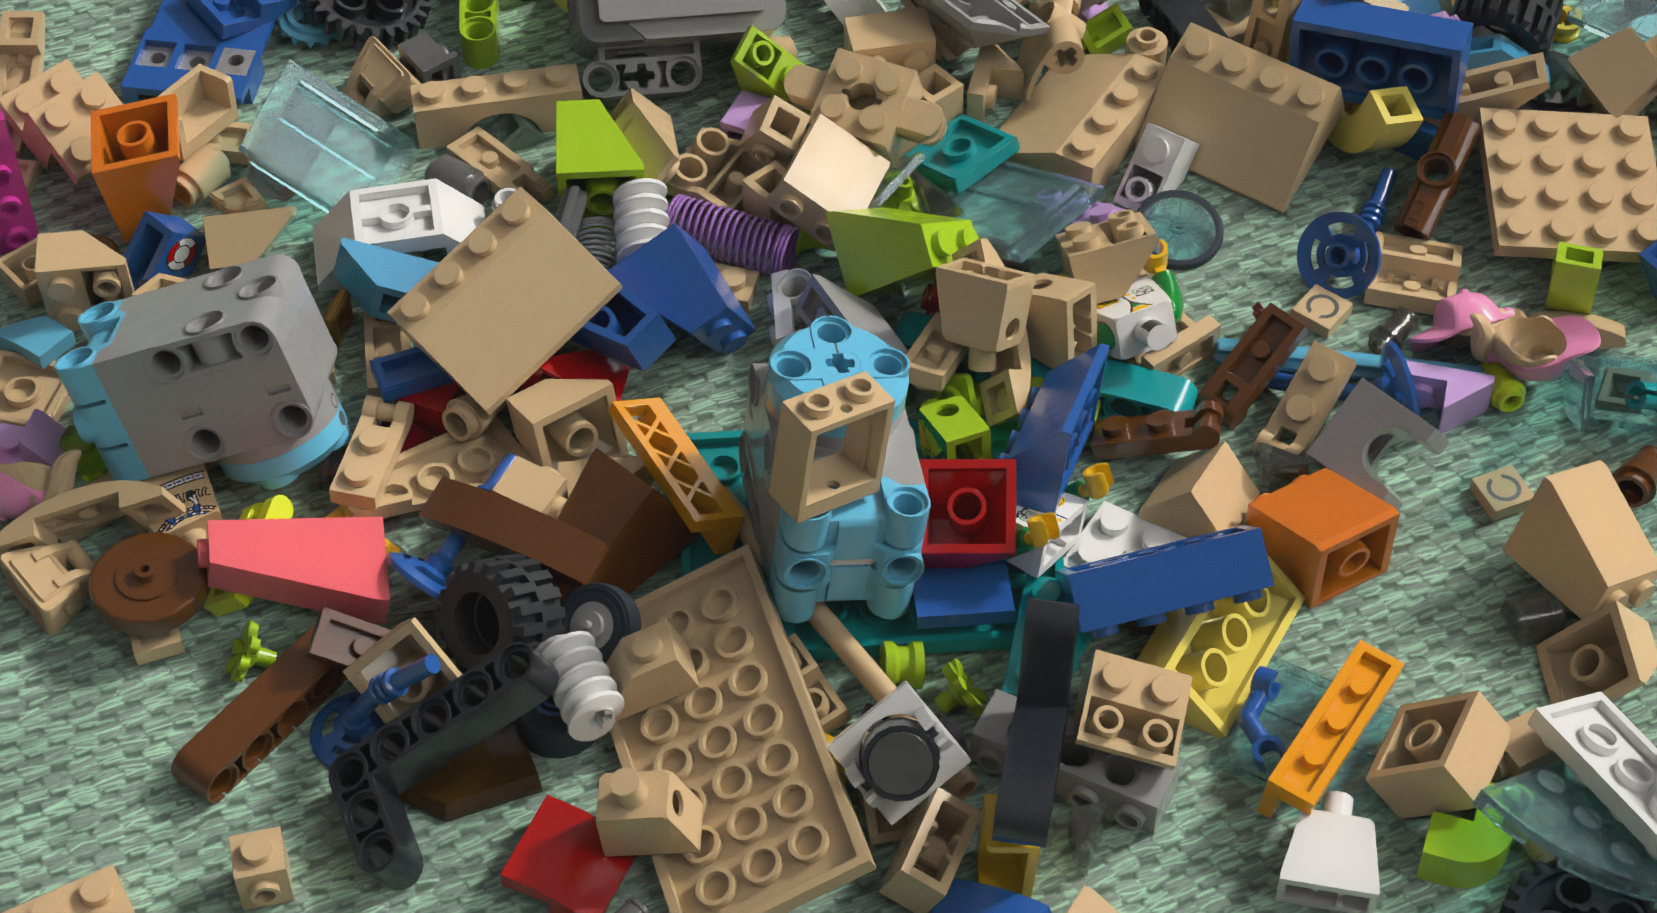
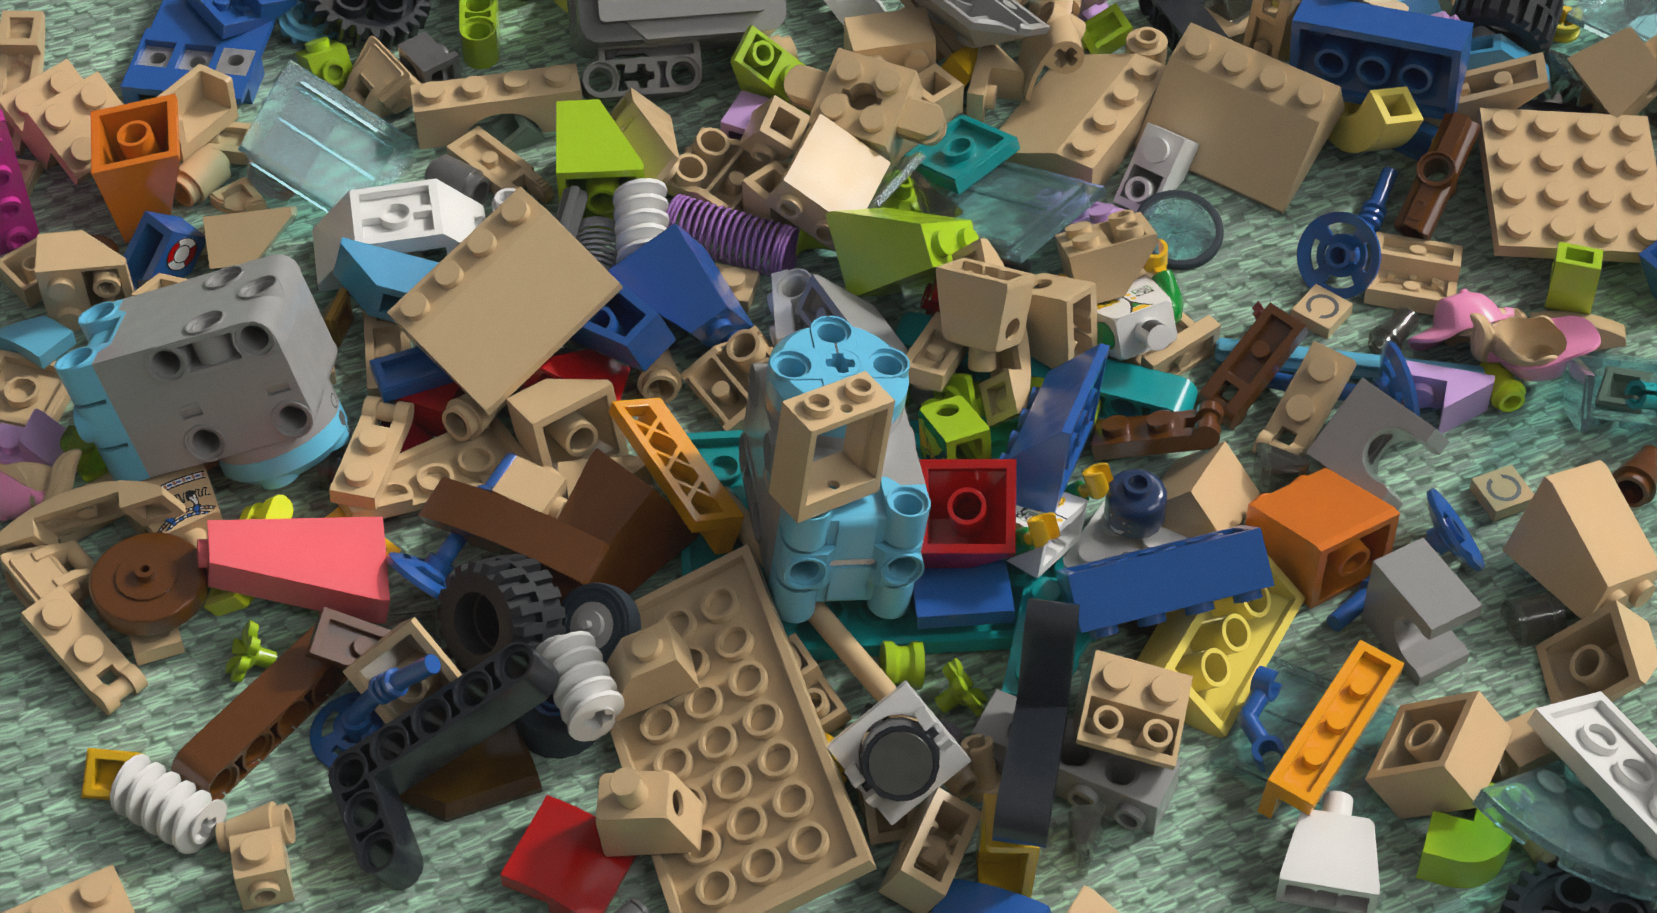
(82, 649): none -> tan plate
(101, 771): none -> yellow slope
(166, 804): none -> white piece
(257, 819): none -> tan cone
(326, 60): none -> lime bracket
(660, 377): none -> tan cone
(722, 375): none -> tan slope
(961, 64): none -> yellow slope
(982, 765): none -> tan pin
(1135, 504): none -> dark blue head
(1414, 606): none -> light grey piece
(1446, 535): none -> blue dish

